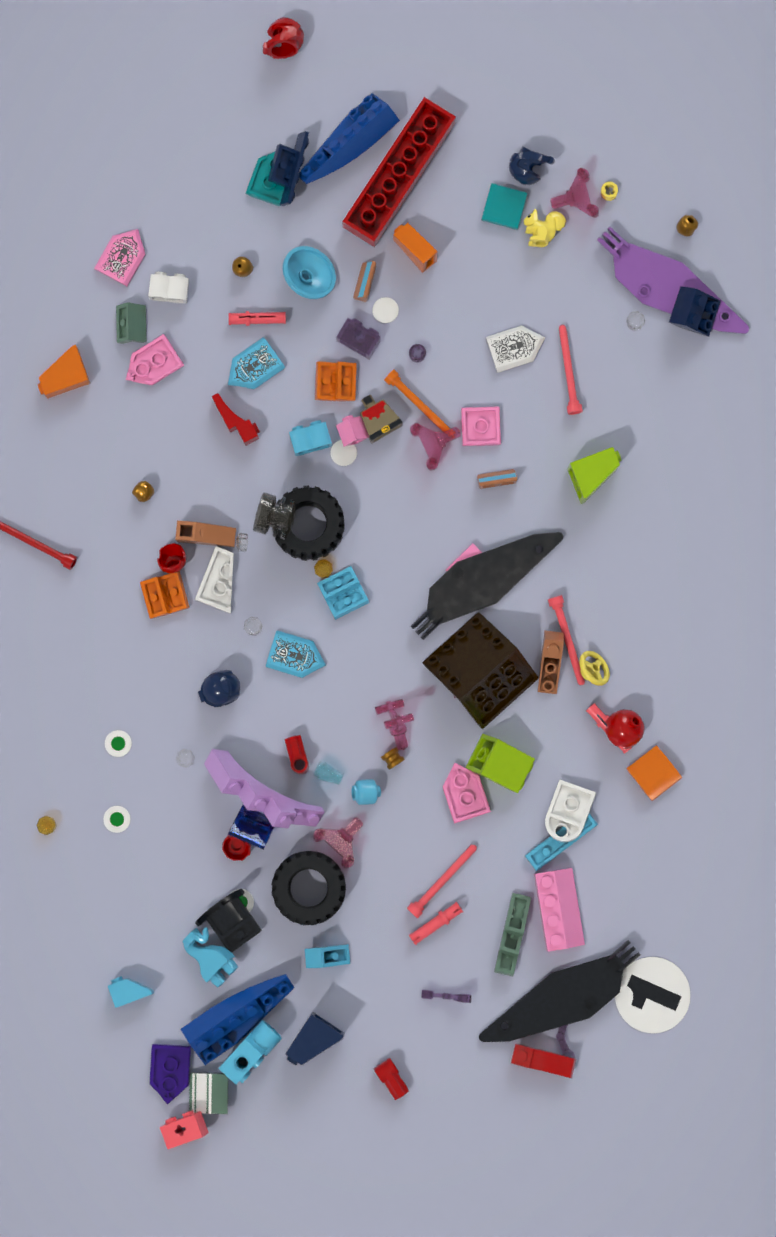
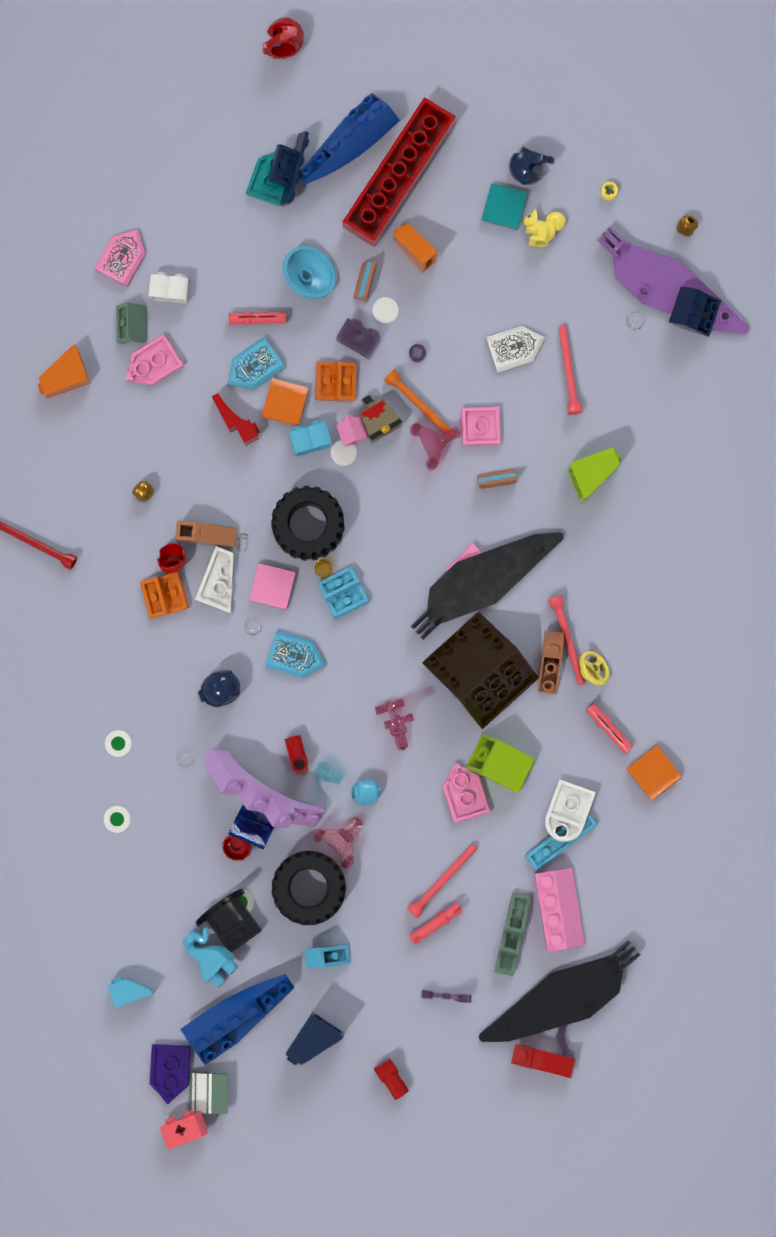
(46, 825): clear yellow tile -> none
(242, 267): pearl gold piece -> none
(258, 1042): medium azure brick -> none
(272, 586): none -> bright pink tile
(274, 516): clear smoke wheel -> none
(285, 402): none -> orange slope
(392, 758): pearl gold wheel -> none
(577, 195): clear pink axle -> none
(625, 728): red cylinder -> none
(653, 995): white sticker -> none

